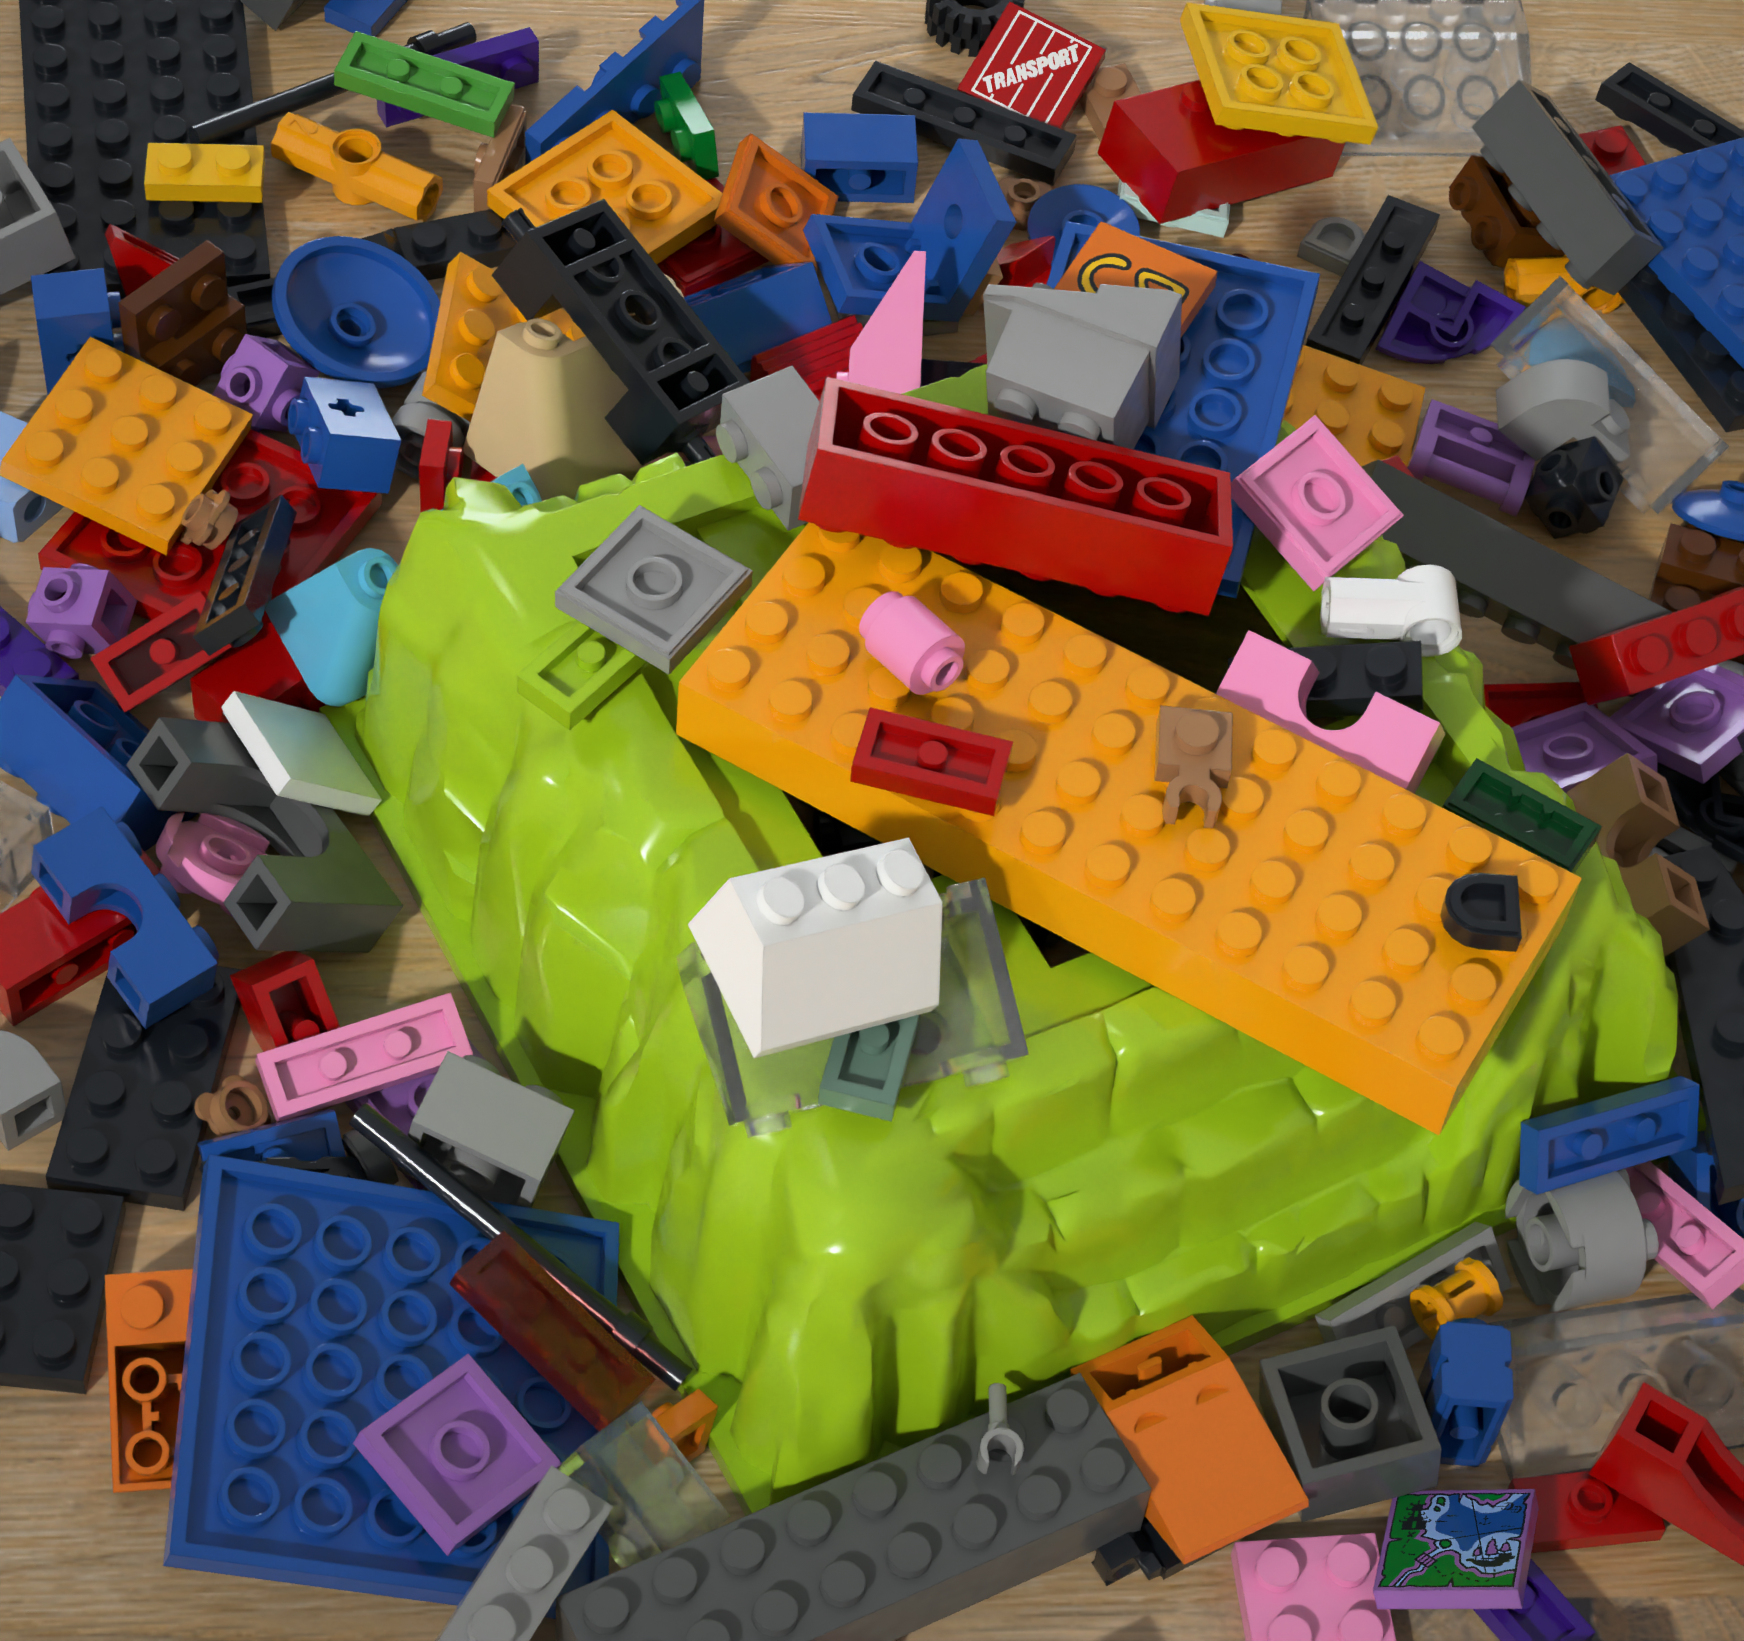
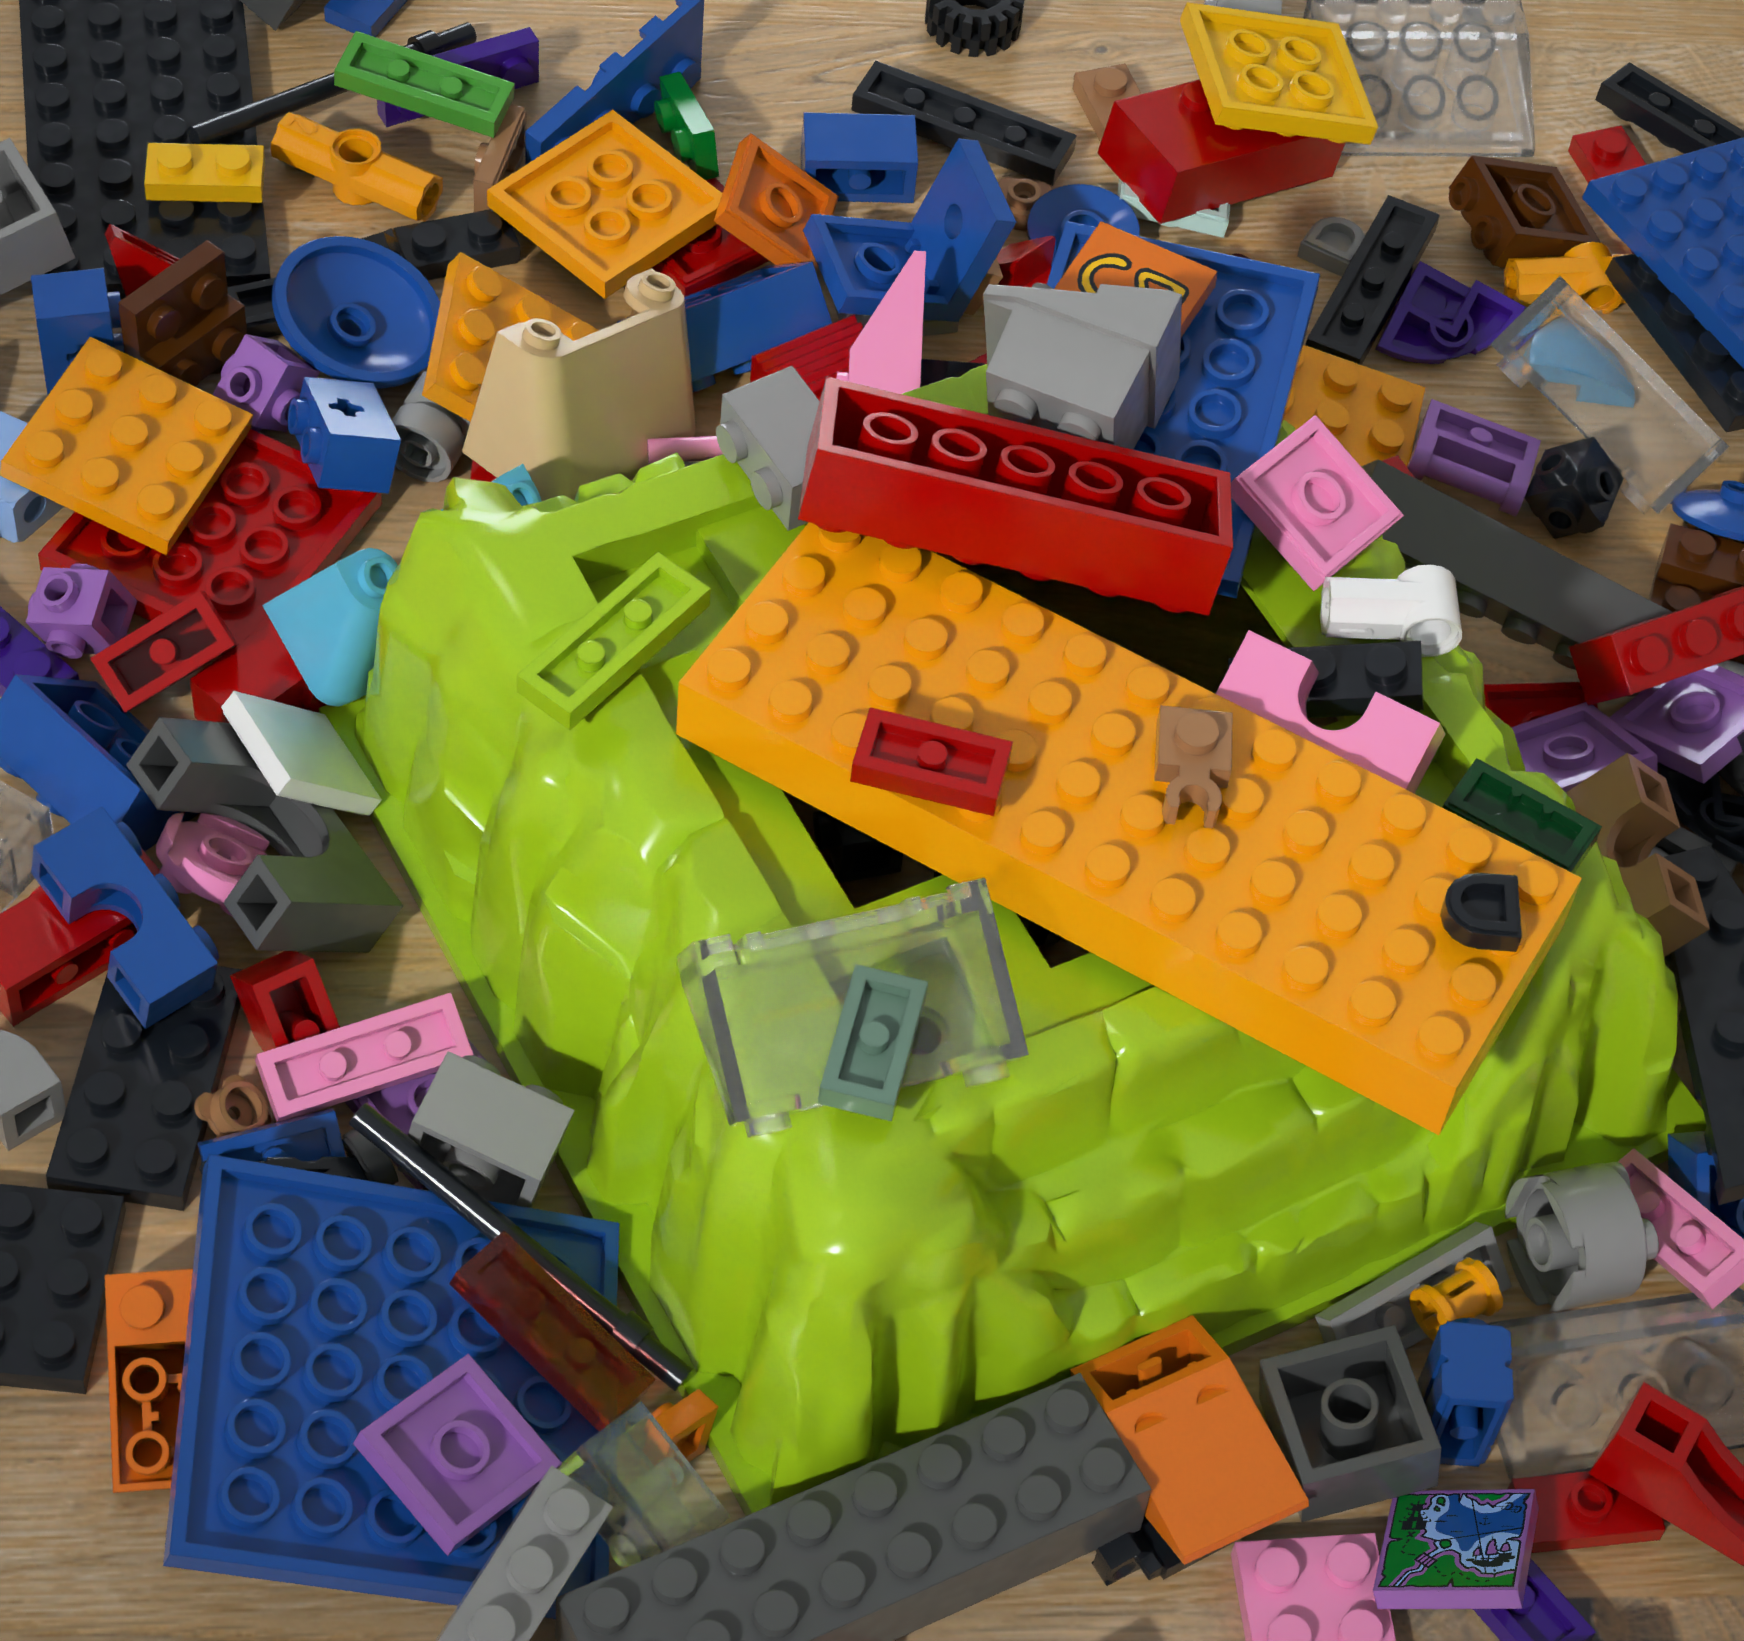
(208, 519): medium nougat plate -> none
(245, 577): black plate -> none
(438, 463): red plate -> none
(600, 277): black brick -> none
(653, 589): light grey tile -> none
(825, 945): white slope -> none
(912, 643): bright pink brick -> none
(999, 1433): light grey hand -> none
(1033, 67): red tile -> none
(1562, 402): light grey brick -> none
(1566, 189): dark grey brick -> none
(1608, 1134): blue plate -> none

